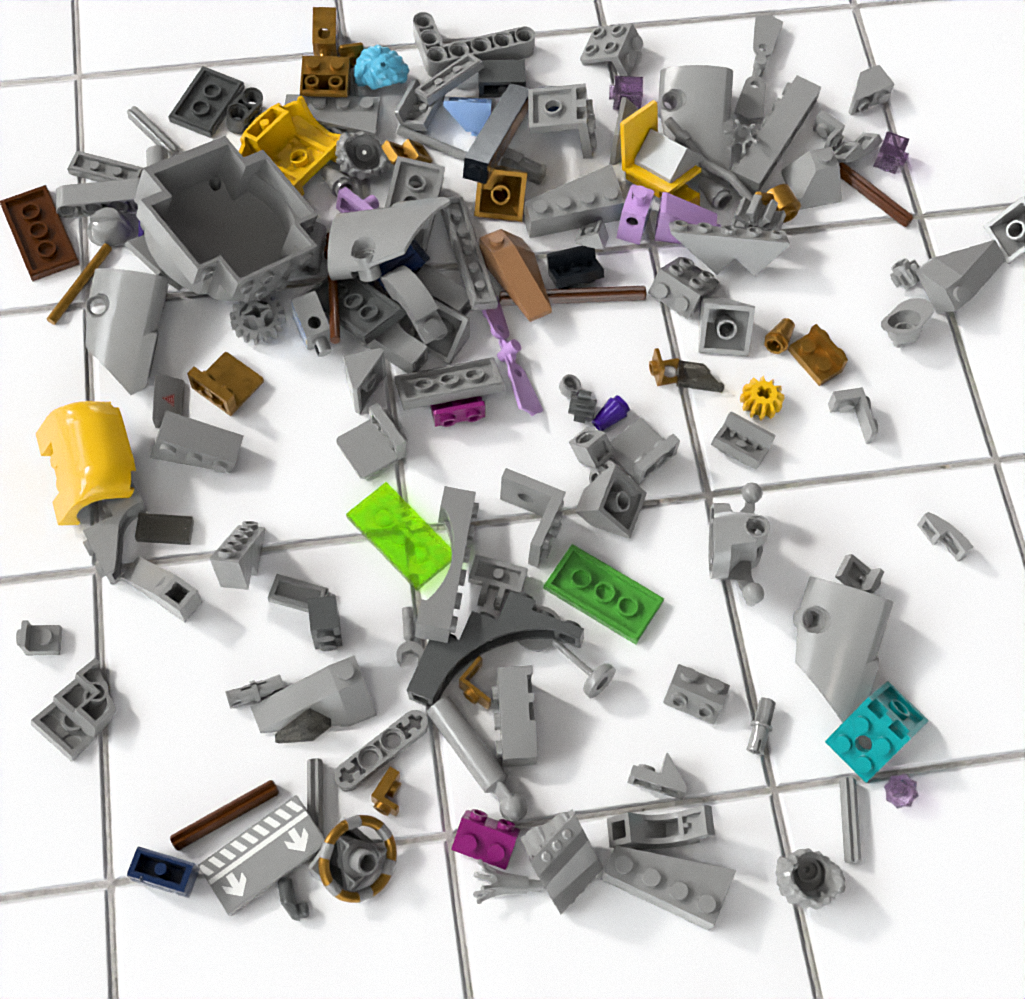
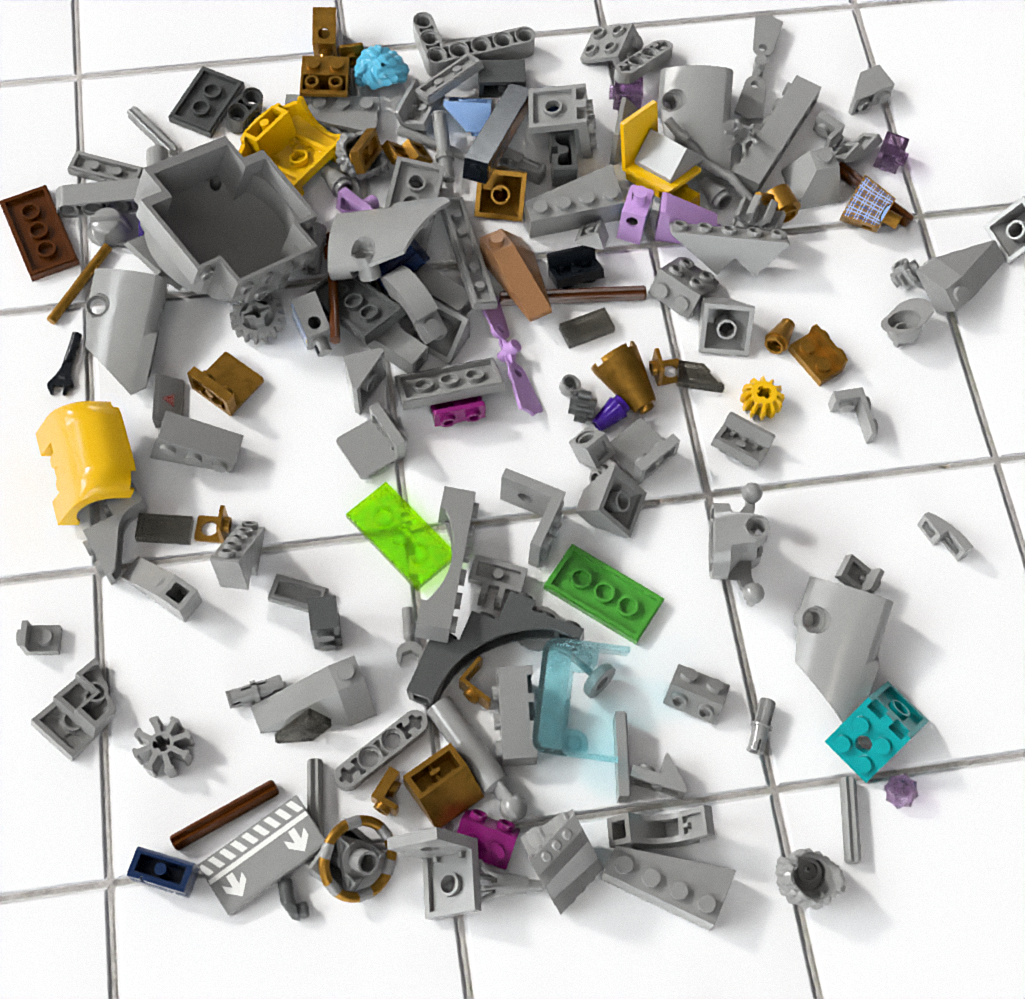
(63, 376): none -> black piece
(174, 744): none -> light grey gear
(223, 527): none -> pearl gold bracket
(365, 151): none -> pearl gold plate
(443, 786): none -> pearl gold slope
(444, 155): none -> light grey pin
(444, 856): none -> light grey bracket
(559, 662): none -> clear light blue windscreen
(562, 157): none -> dark grey brick
(586, 328): none -> clear smoke tile
(621, 750): none -> light grey tile
(627, 377): none -> pearl gold cone
(643, 61): none -> light grey beam
(870, 207): none -> pearl gold torso

